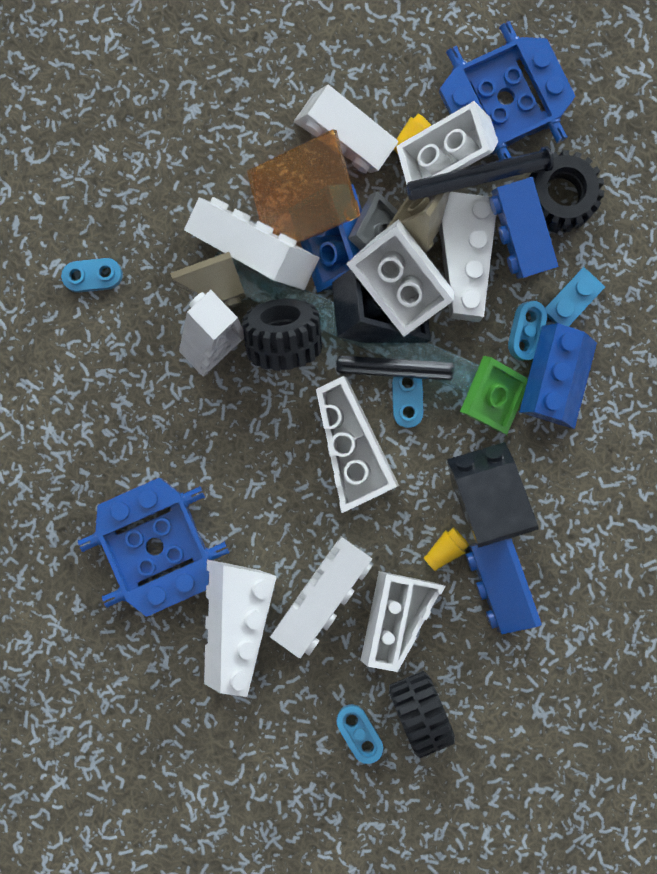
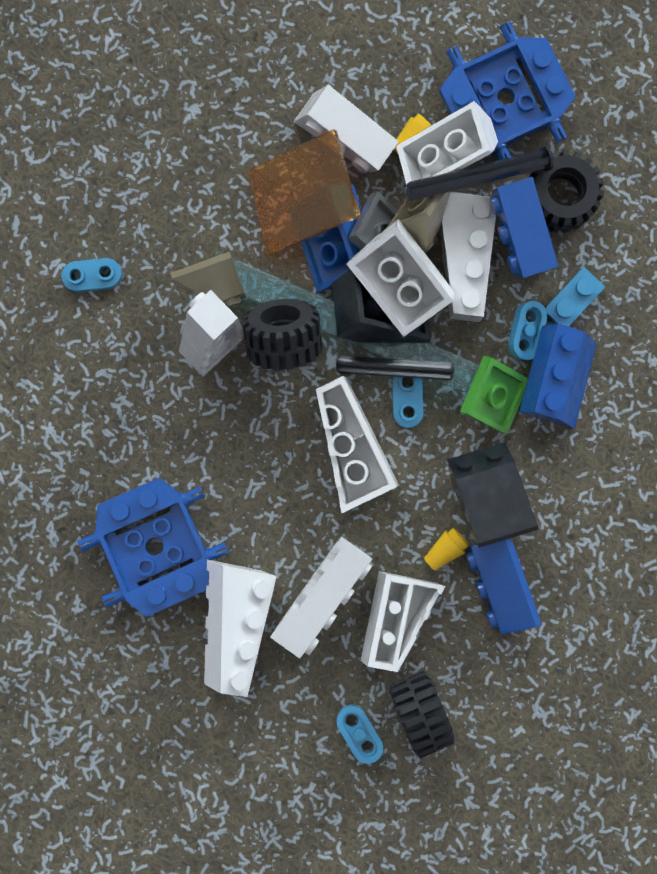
(251, 243): white wedge -> none

